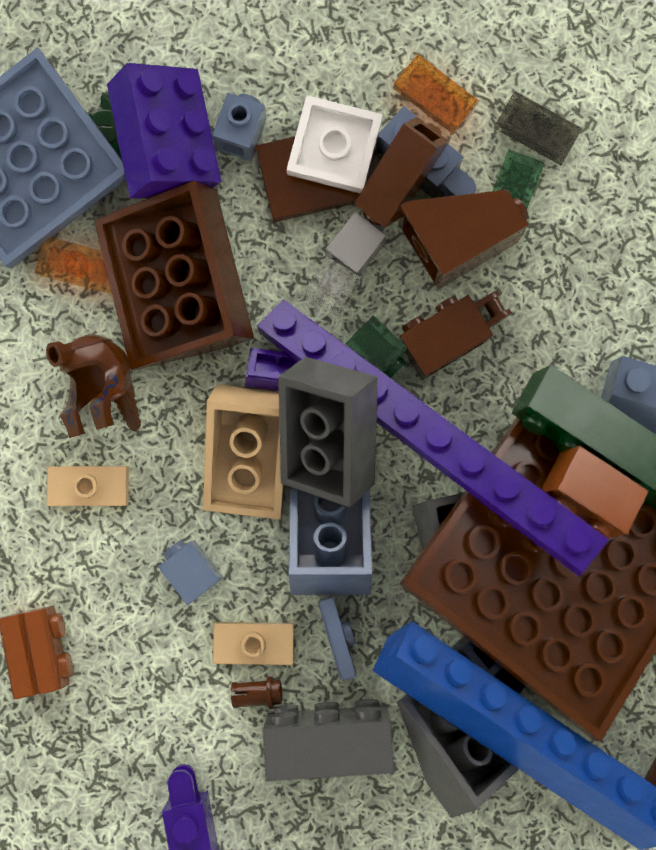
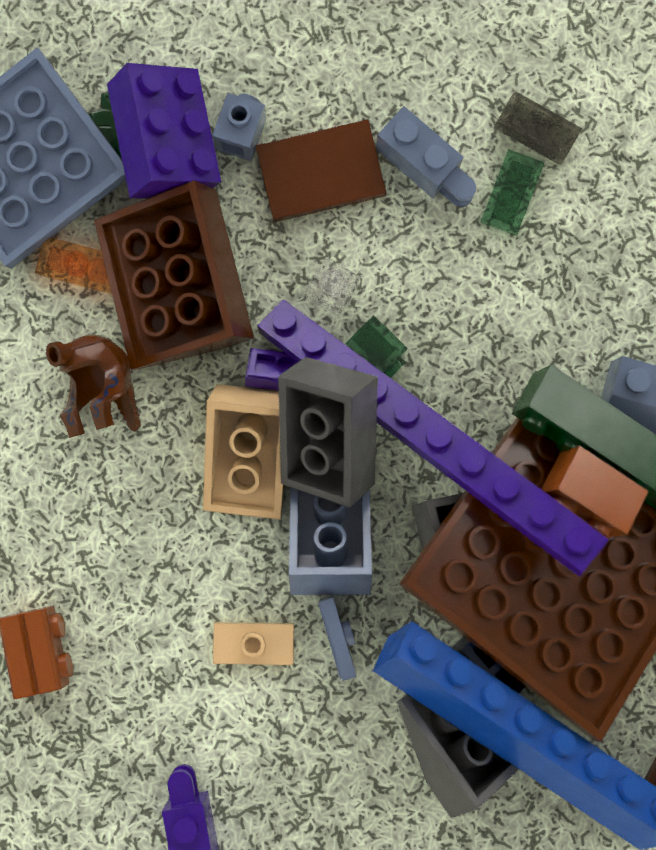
(87, 485): tan plate -> none
(189, 570): sand blue brick -> none
(258, 693): reddish brown pin -> none
(328, 741): dark grey brick -> none
(334, 144): white plate -> none
(356, 244): light grey brick -> none
(401, 171): reddish brown brick -> none
(435, 94): clear orange plate -> none
(450, 332): reddish brown brick -> none
(462, 230): reddish brown slope -> none

